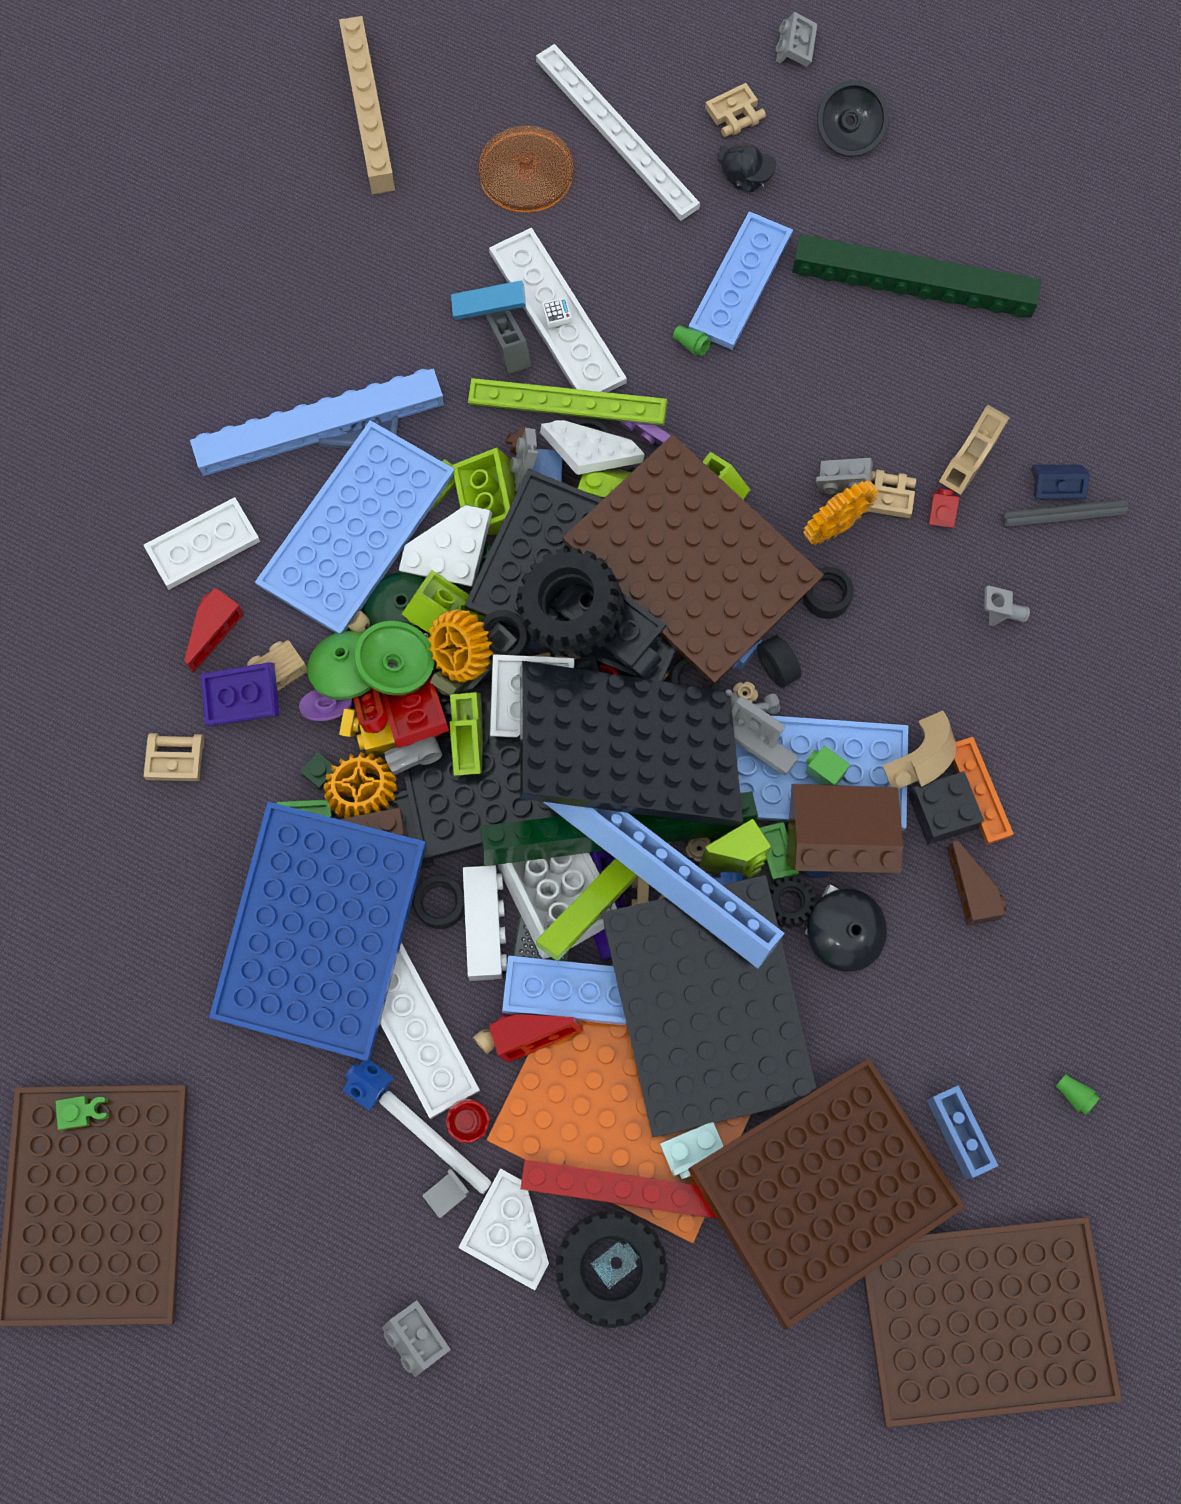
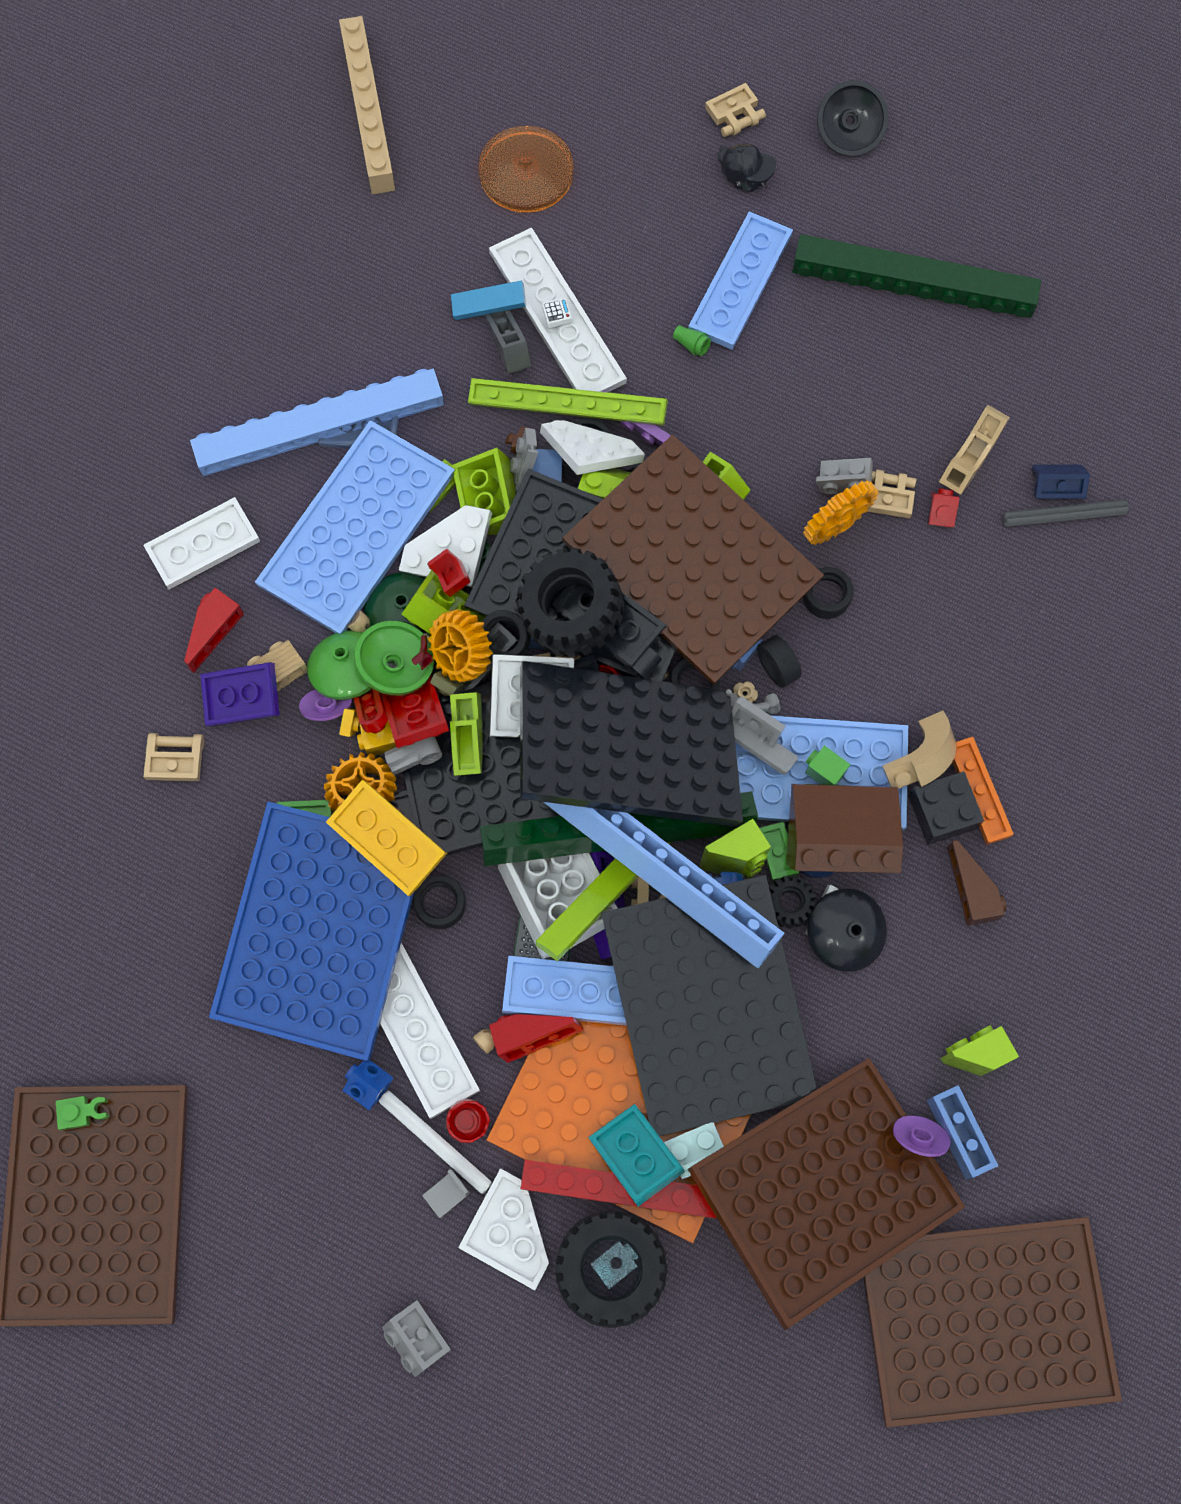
(316, 770): dark green plate -> none
(386, 838): none -> yellow plate
(423, 656): none -> dark red hand
(449, 572): none -> red bracket
(483, 923): white brick -> none
(618, 132): white plate -> none
(636, 1155): none -> teal tile
(692, 851): tan plate -> none
(796, 39): light grey bracket -> none
(921, 1136): none -> medium lavender dish
(984, 1053): none -> lime slope
(1003, 606): light grey bracket -> none
(1079, 1095): bright green cone -> none

